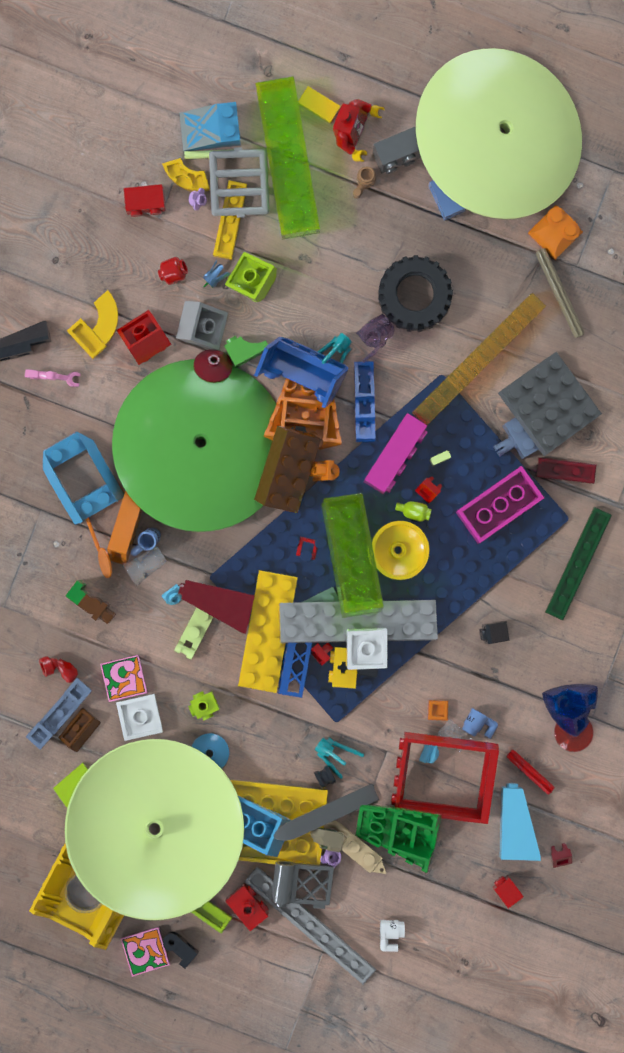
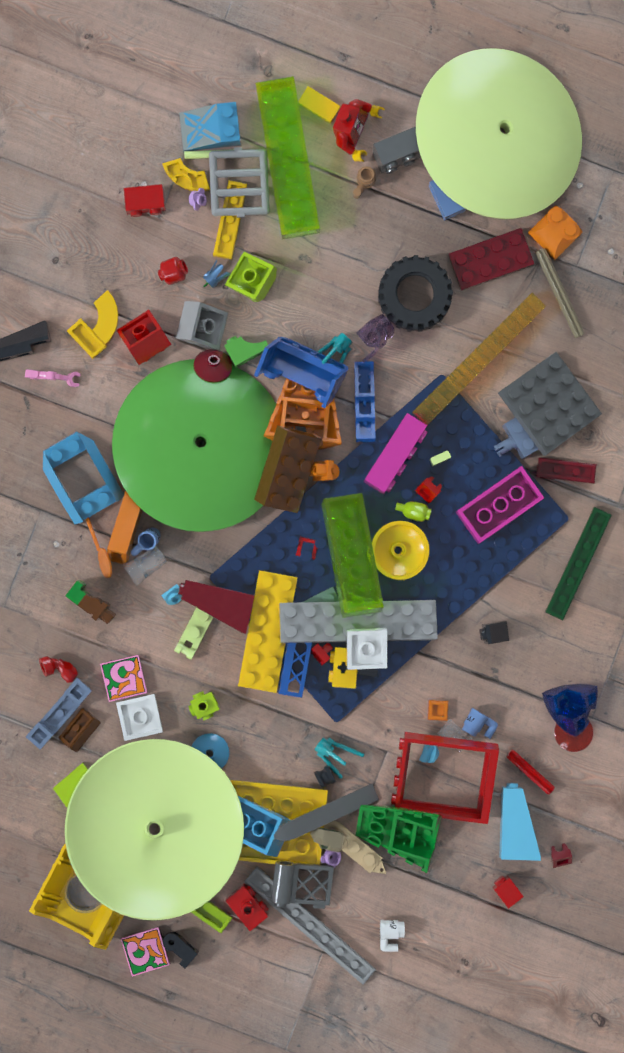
(491, 259): none -> dark red plate

